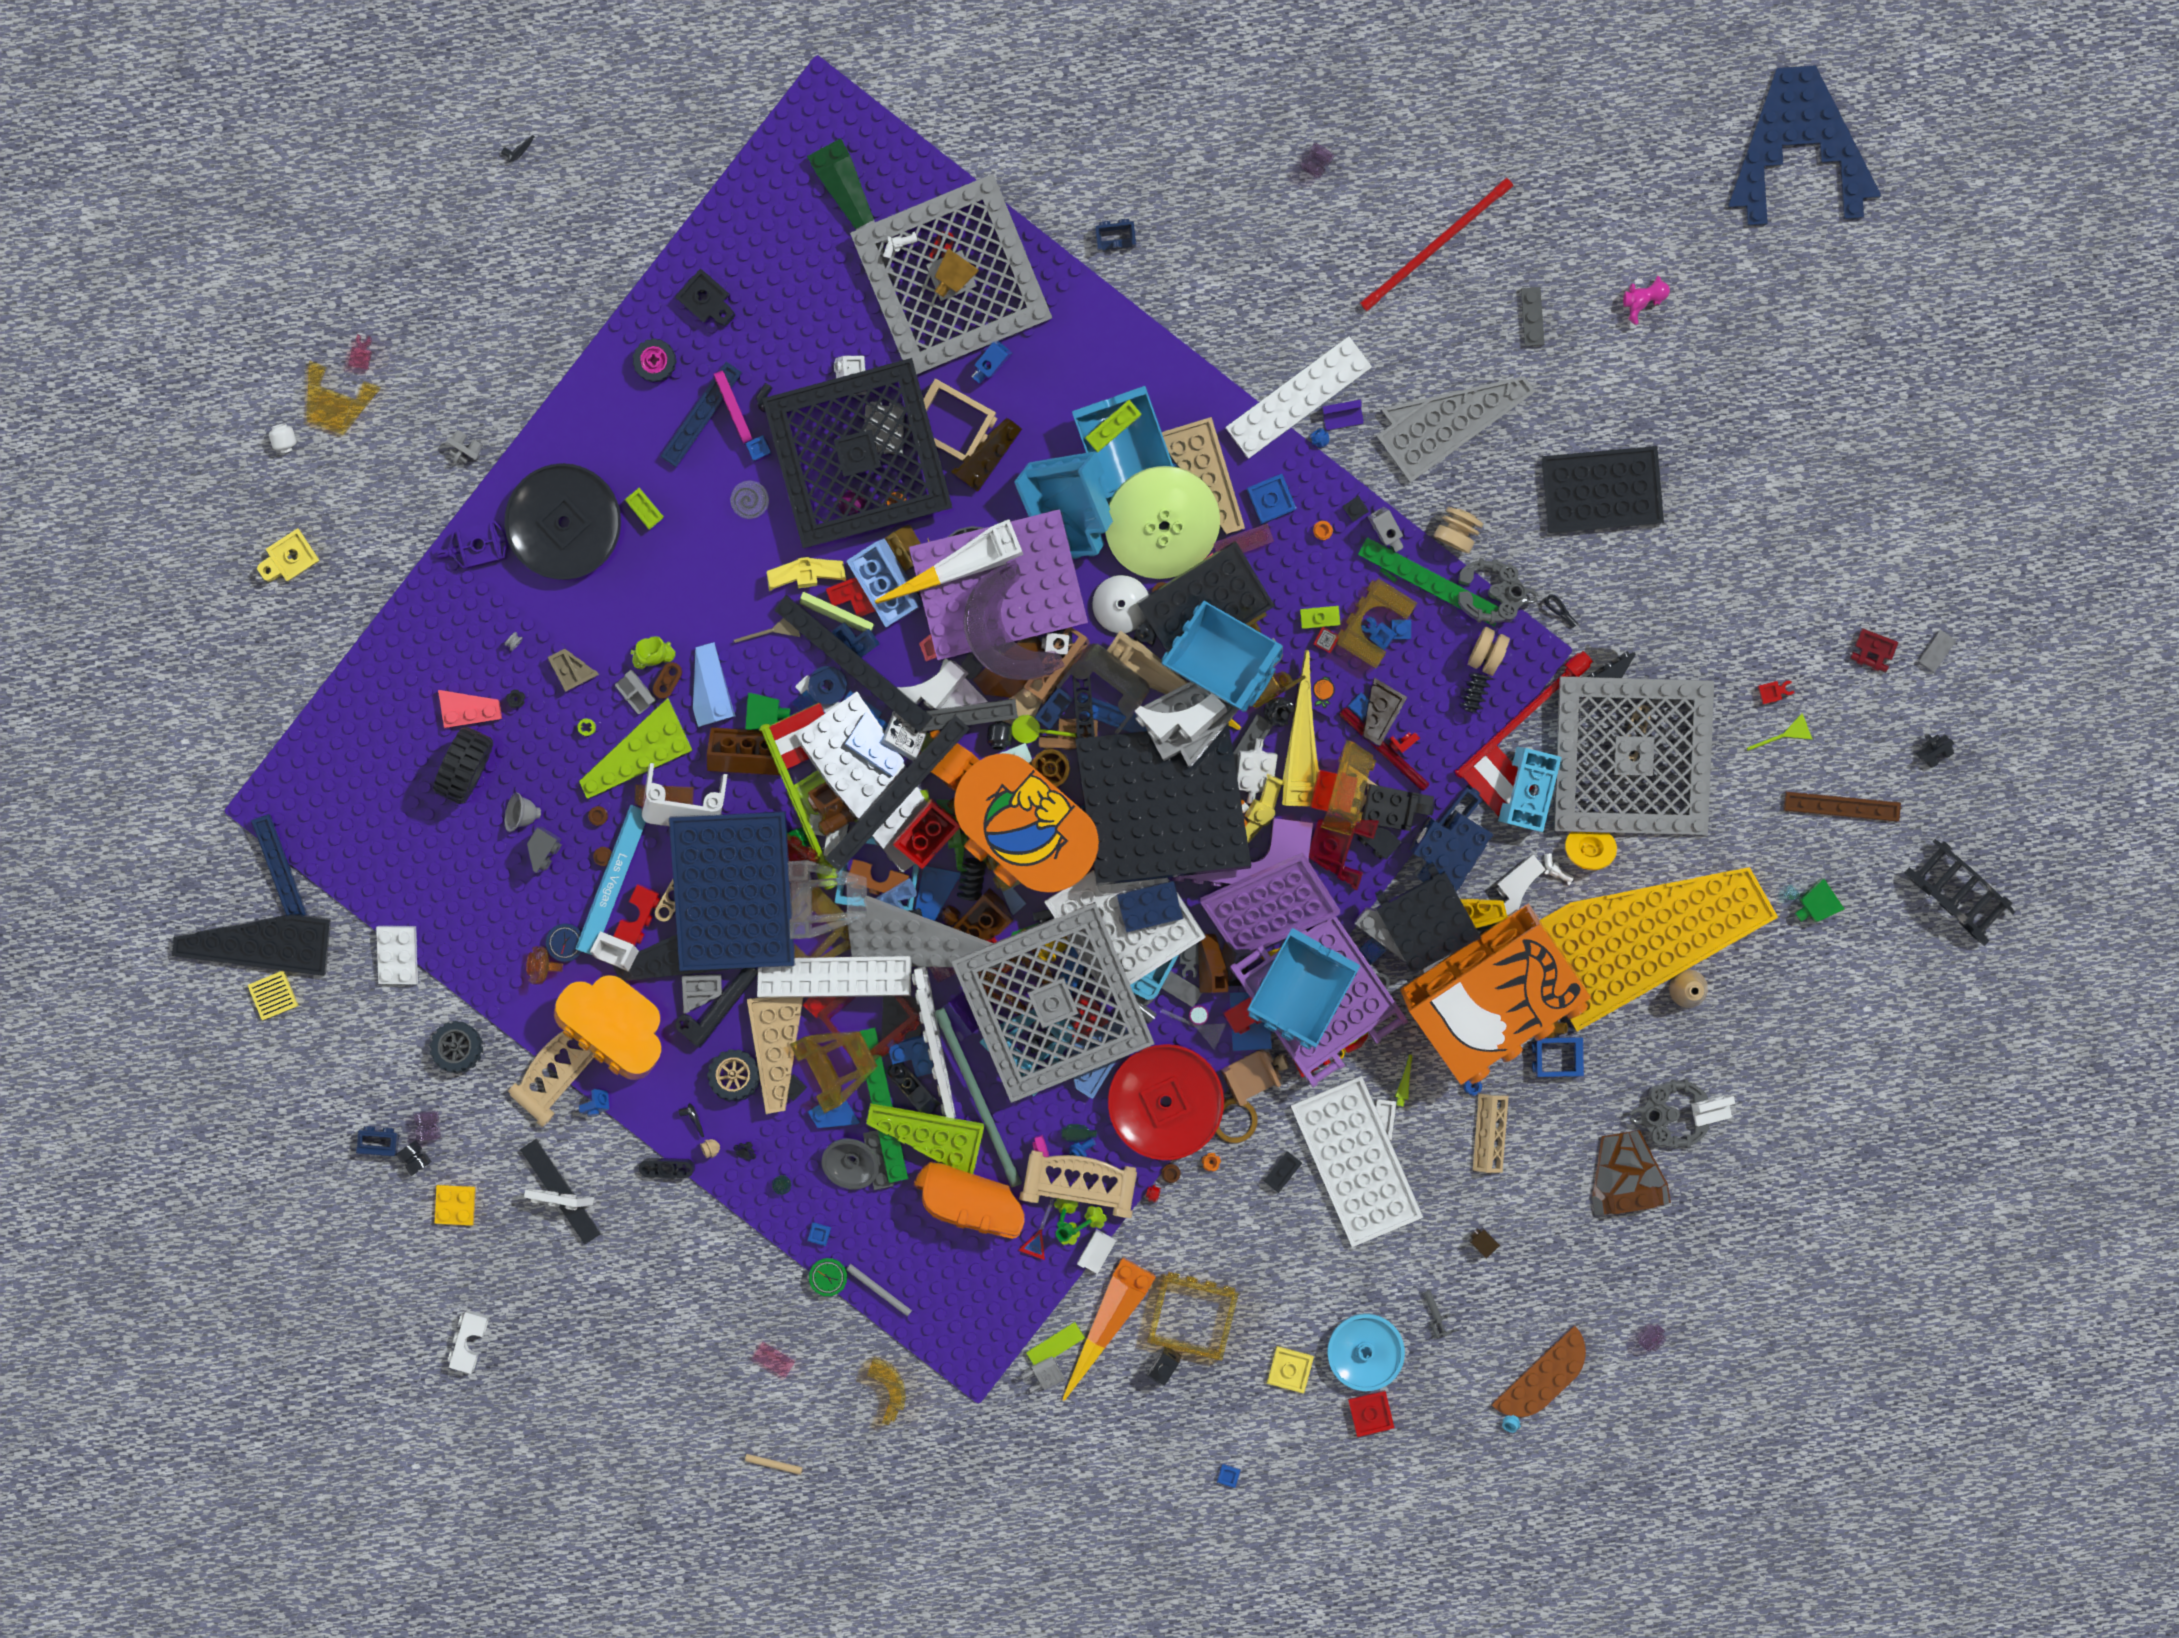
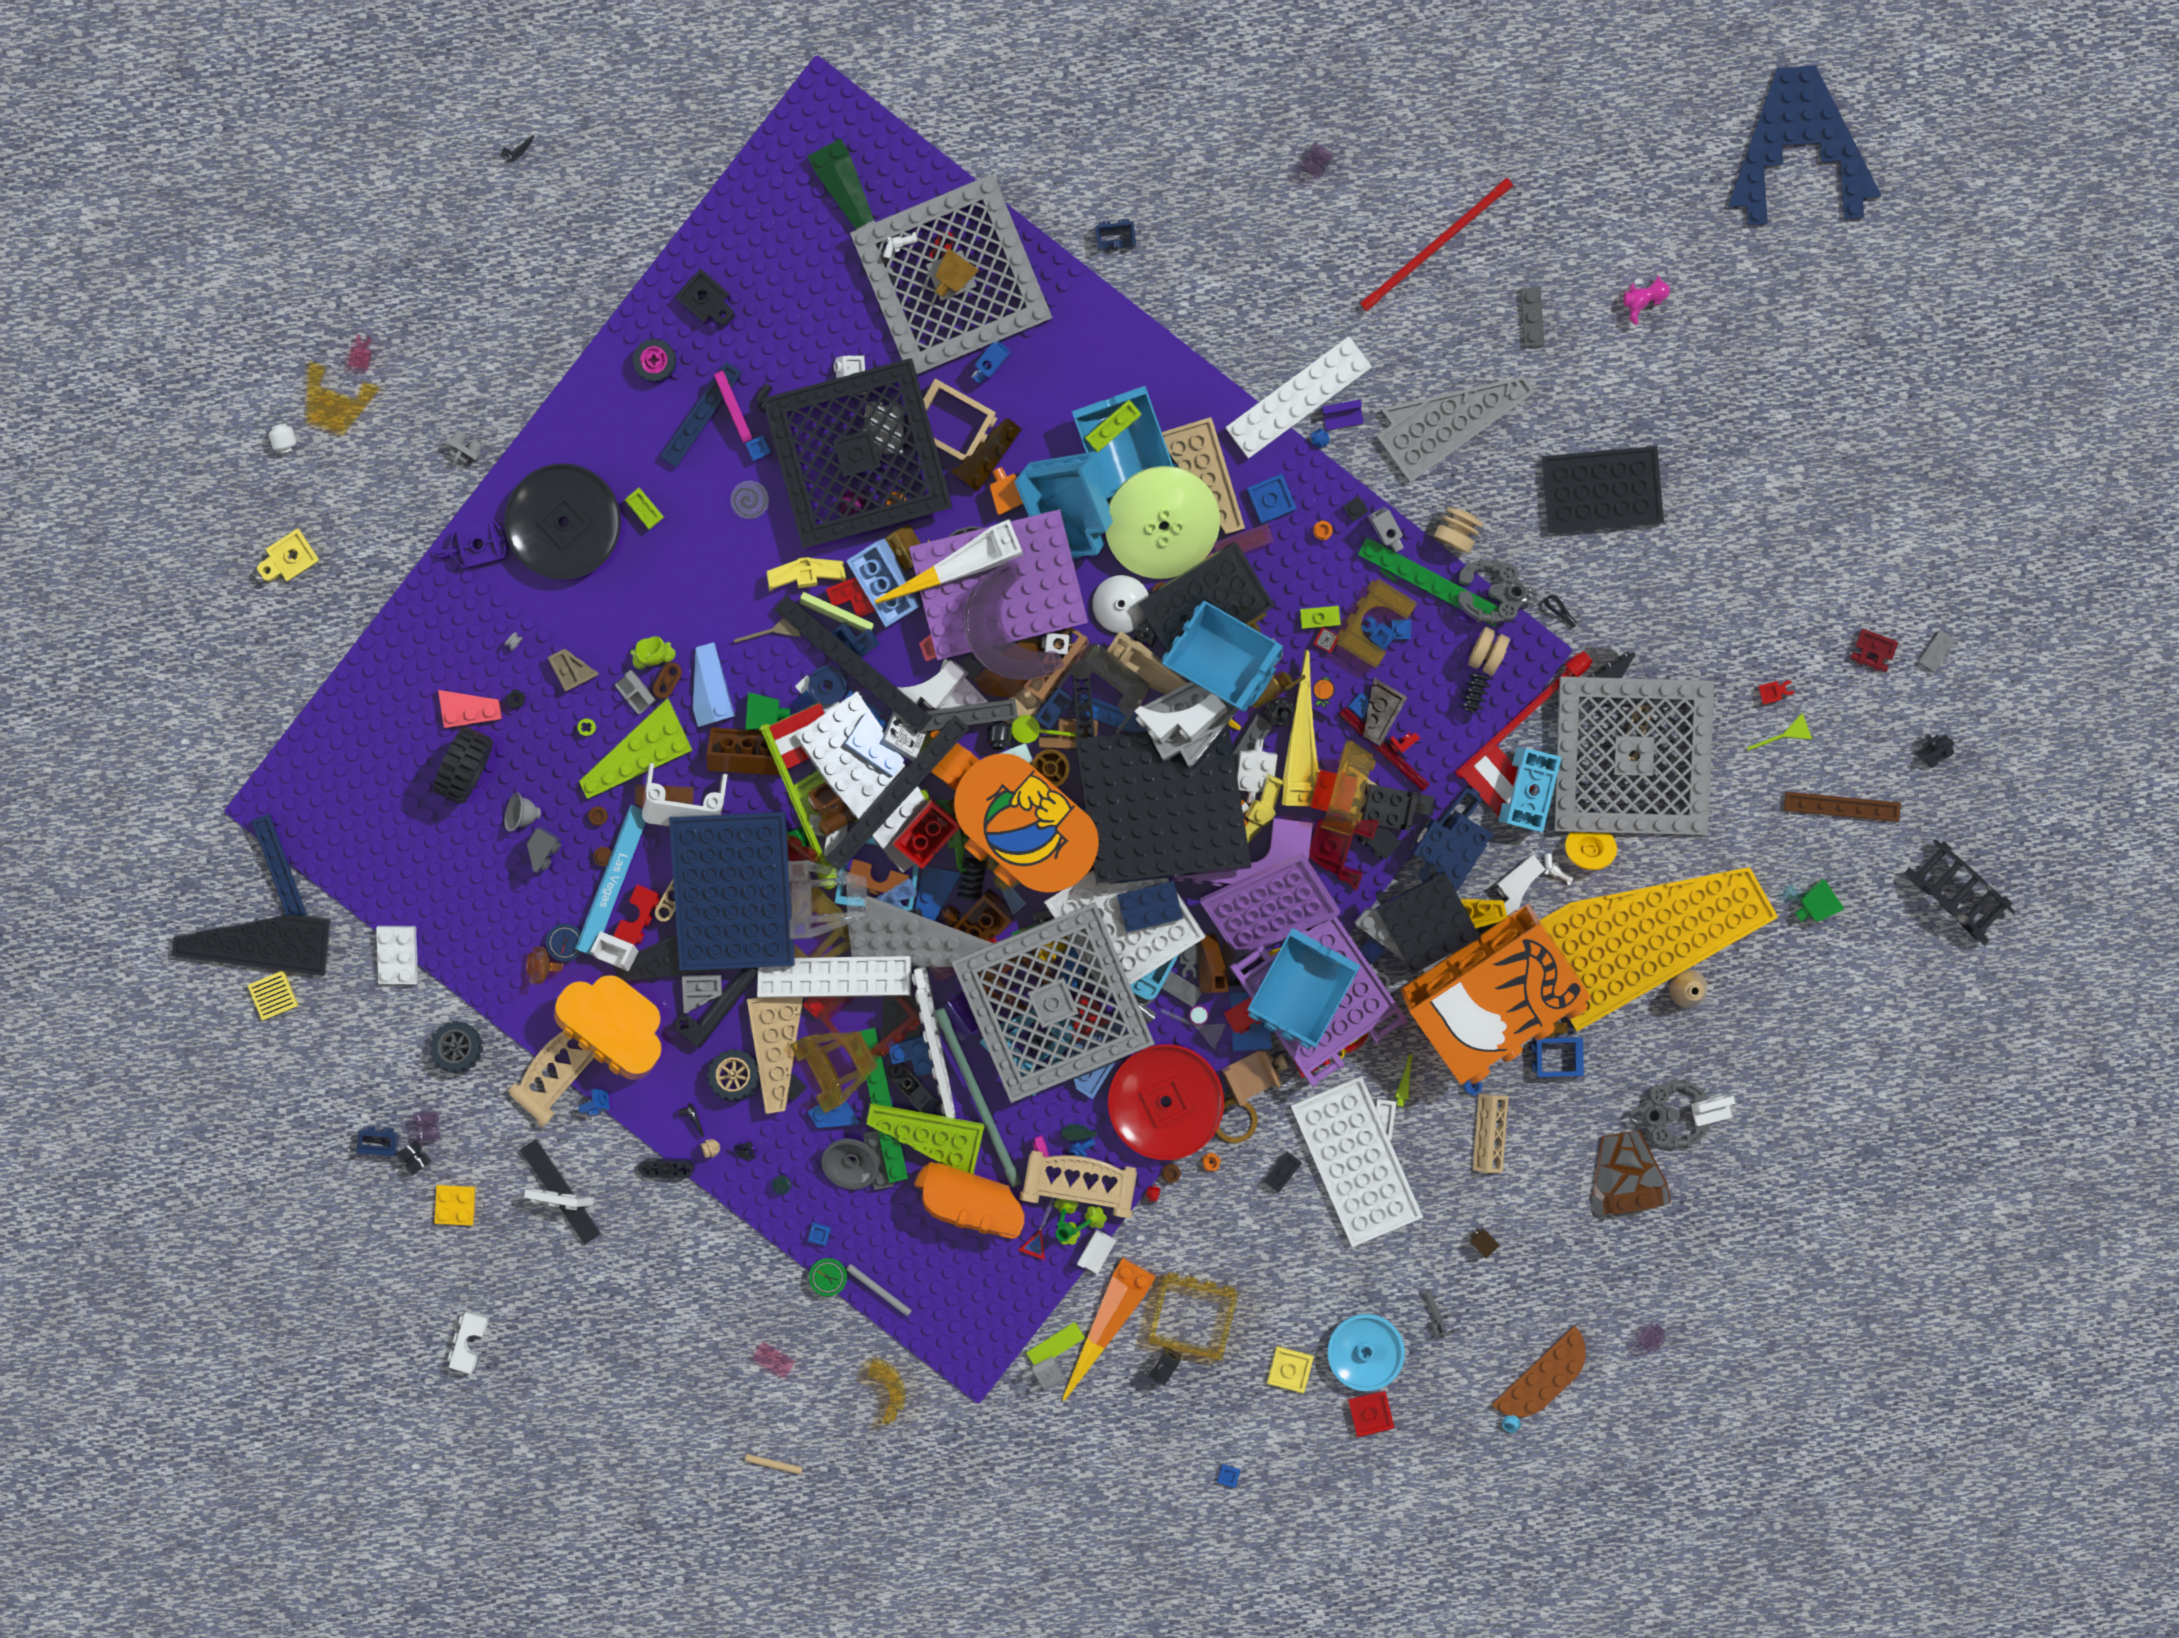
(1005, 492): none -> orange torso

